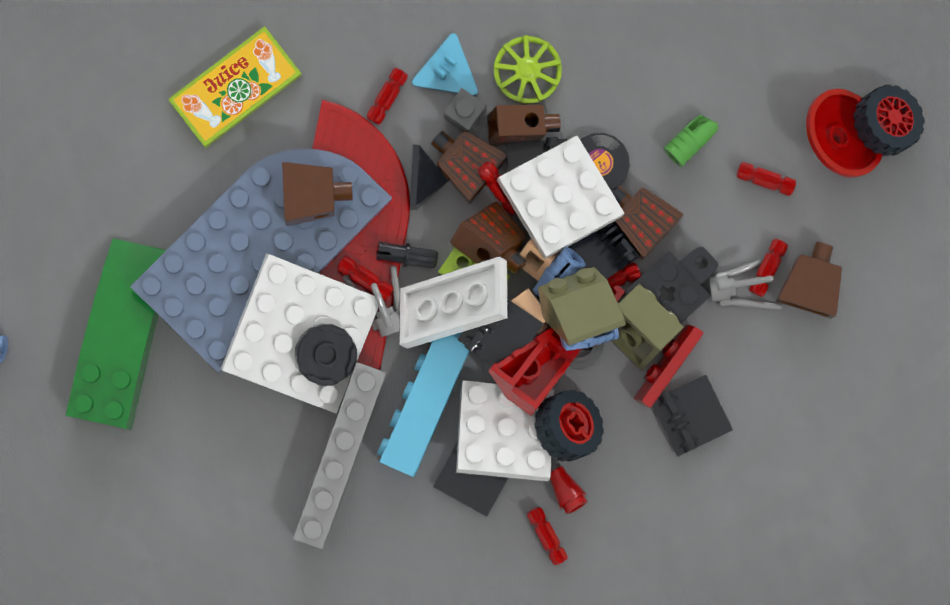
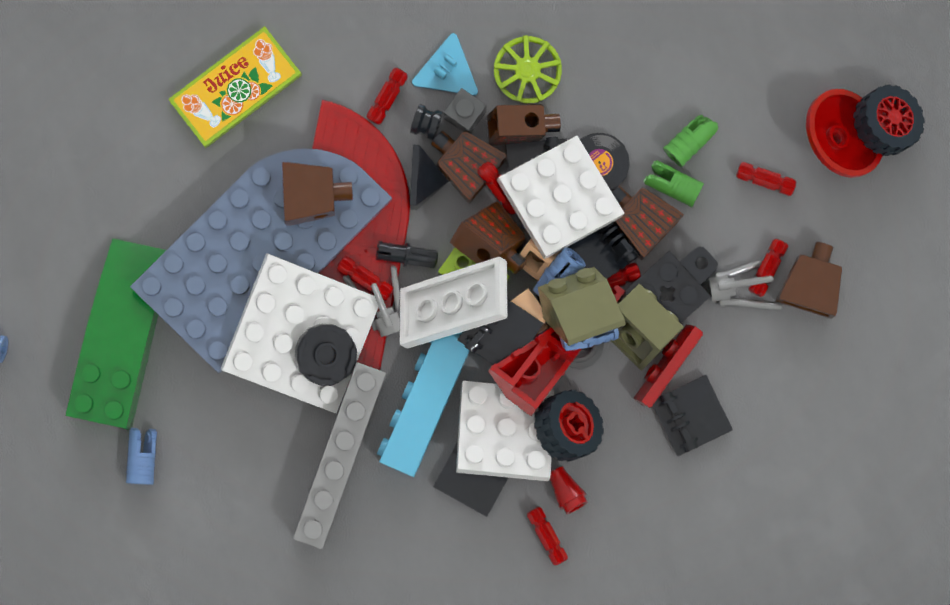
(141, 465): none -> medium blue hinge
(426, 122): none -> black wheel
(680, 186): none -> bright green hinge

